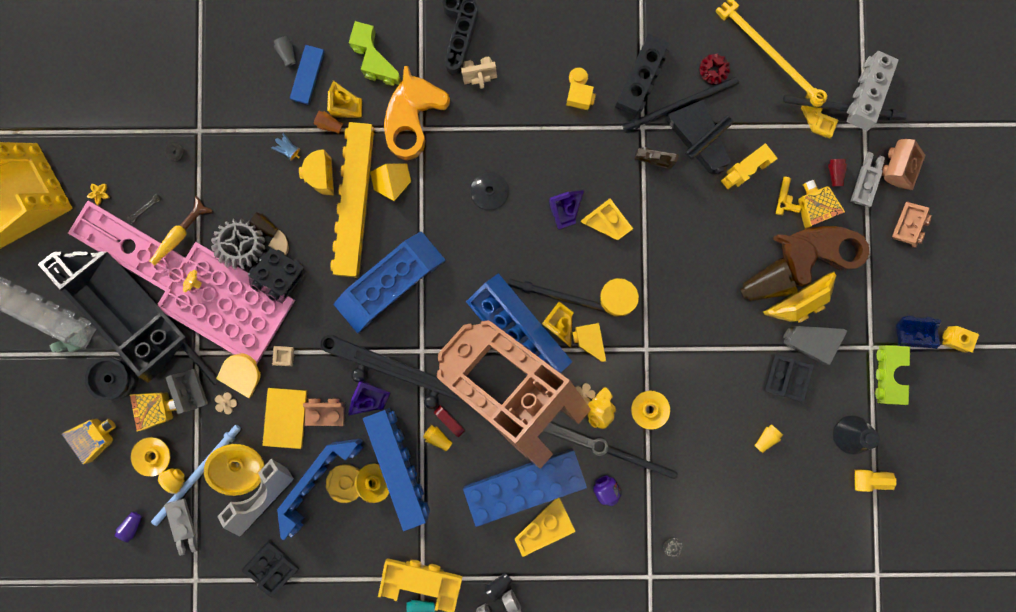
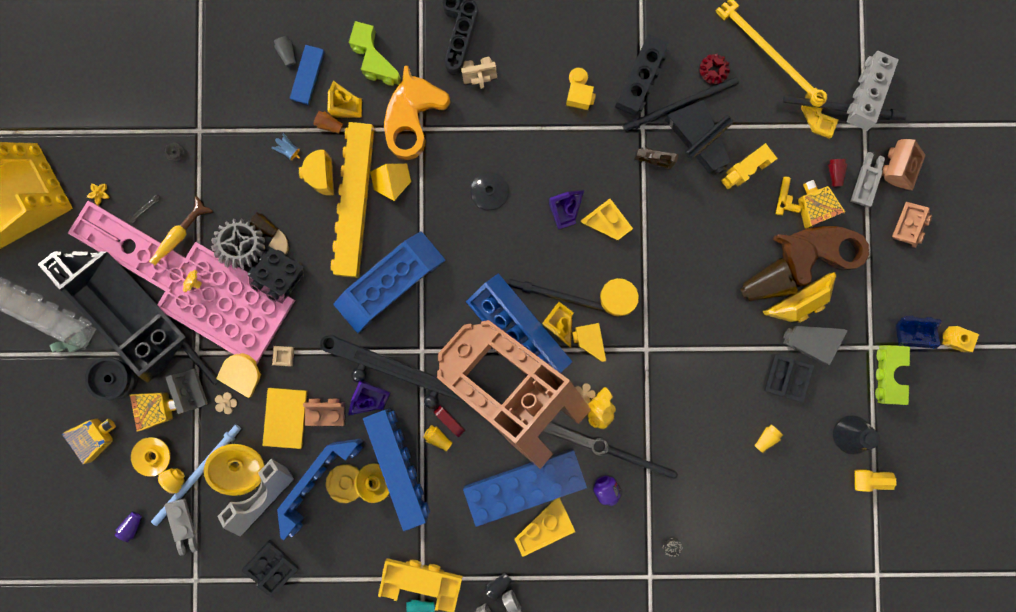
(660, 412): yellow dish -> none

